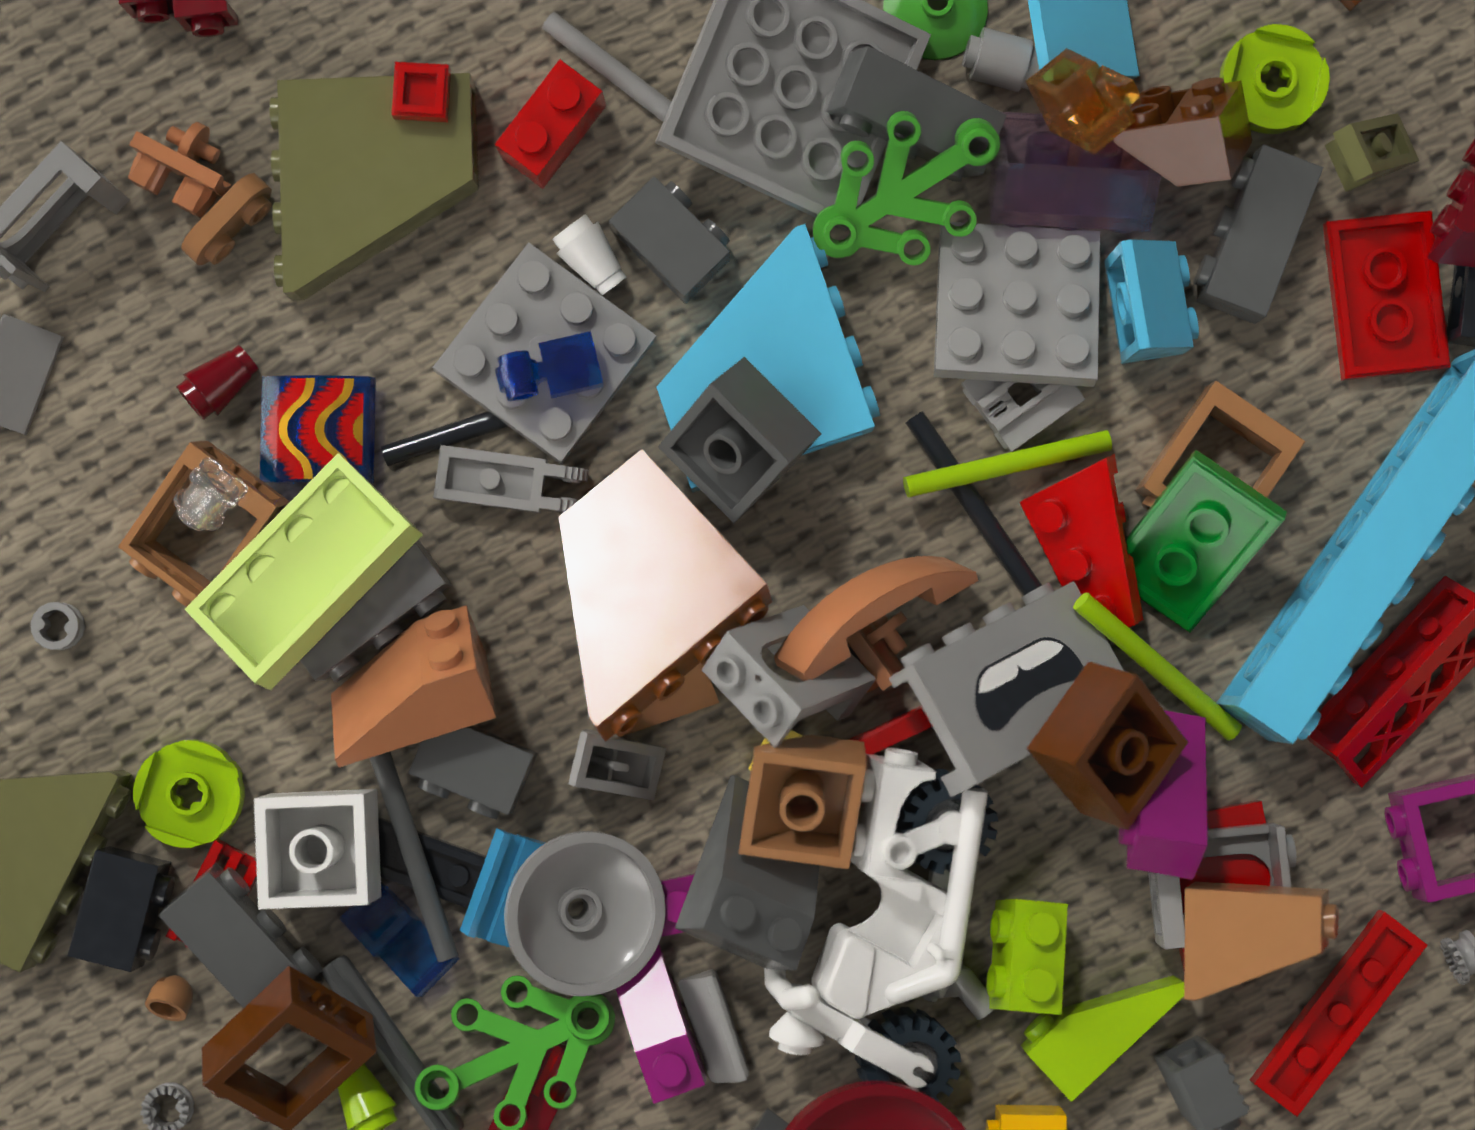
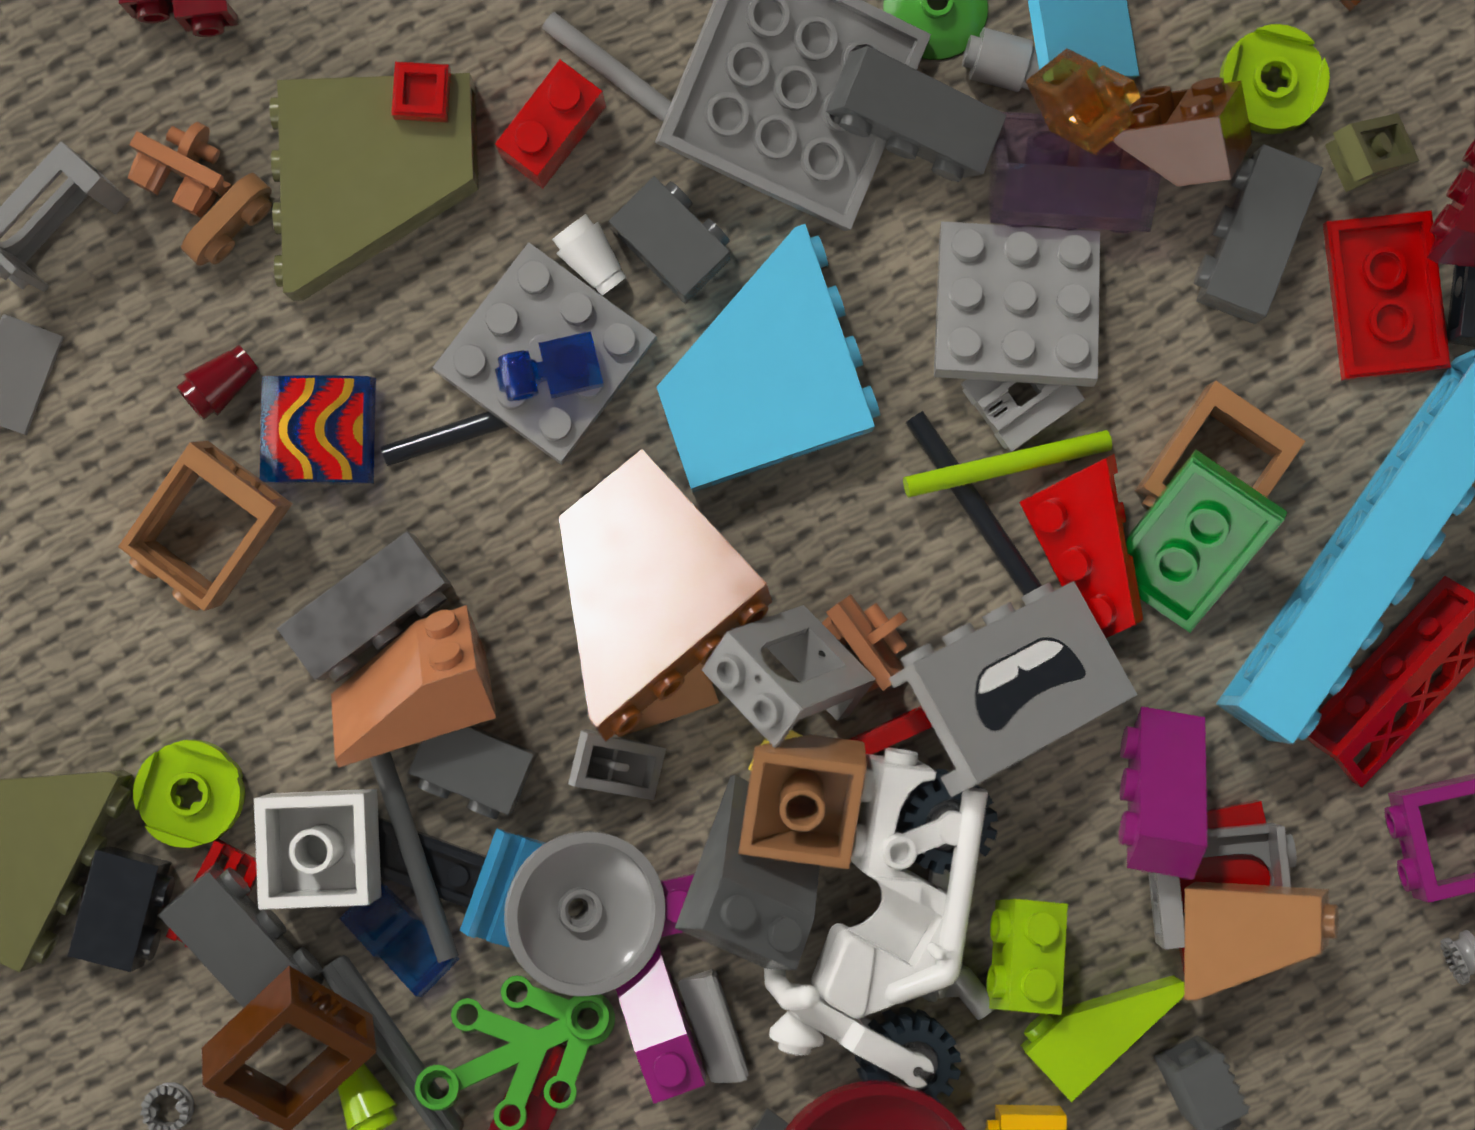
(73, 628): light grey bush -> none
(170, 998): medium nougat hinge -> none
(208, 496): clear brick -> none
(303, 572): yellowish green slope -> none
(501, 480): light grey hinge -> none
(738, 439): dark grey slope -> none
(821, 635): nougat slope -> none
(898, 194): bright green plant -> none
(1108, 744): reddish brown brick -> none
(1150, 300): medium azure slope -> none
(1157, 666): lime bar -> none
(1338, 1012): red plate -> none

